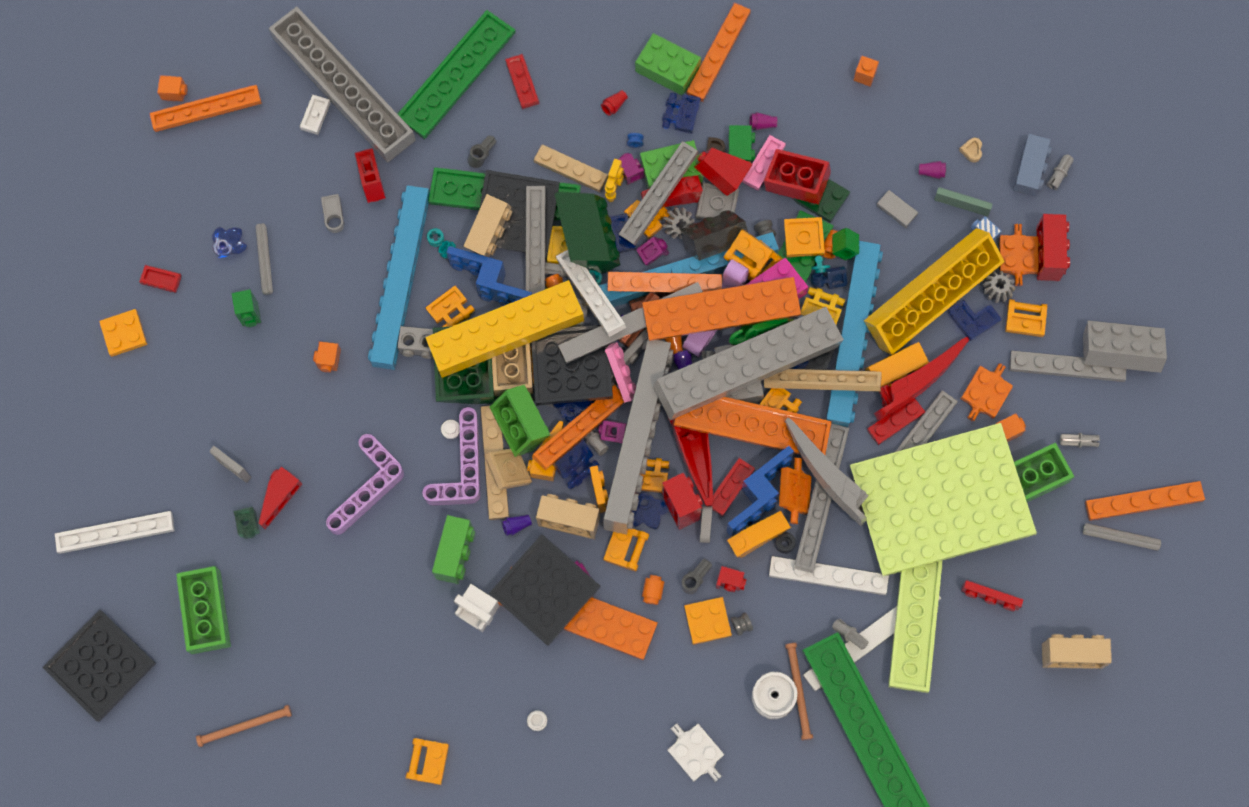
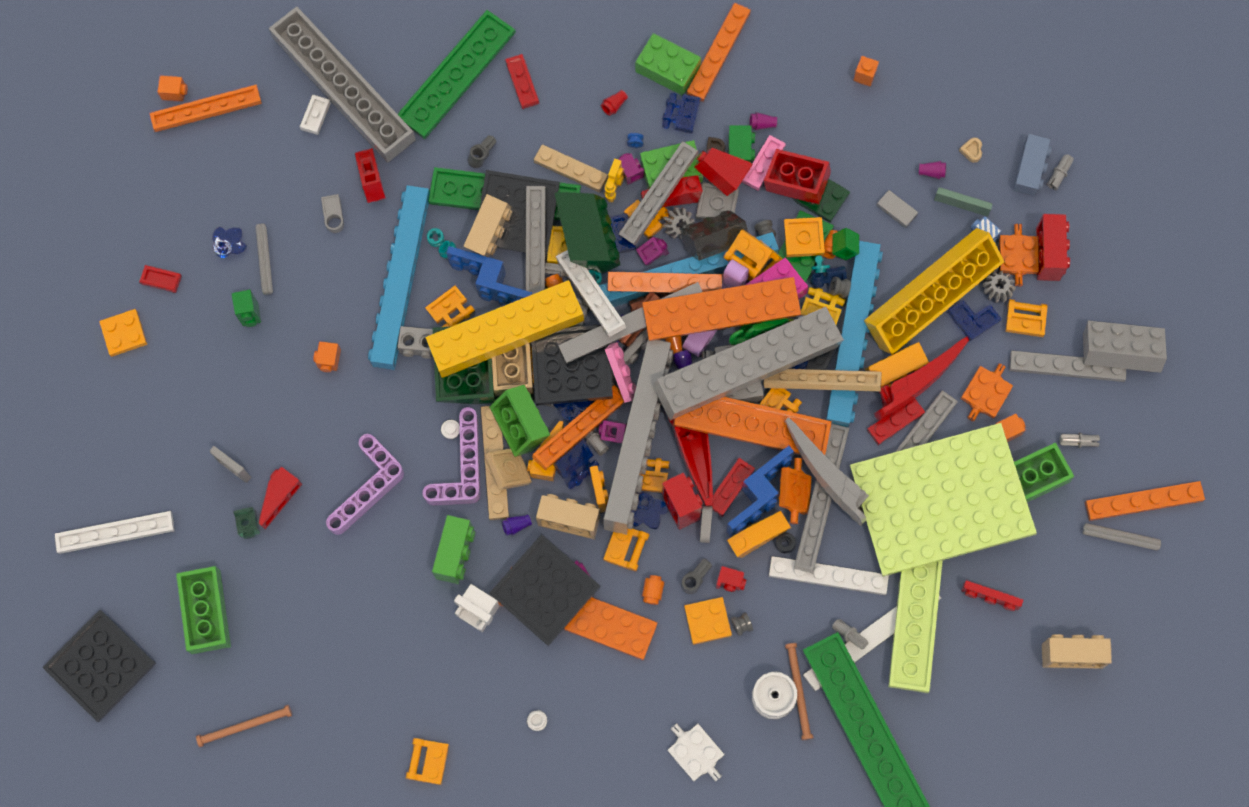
(840, 287): none -> dark grey wheel

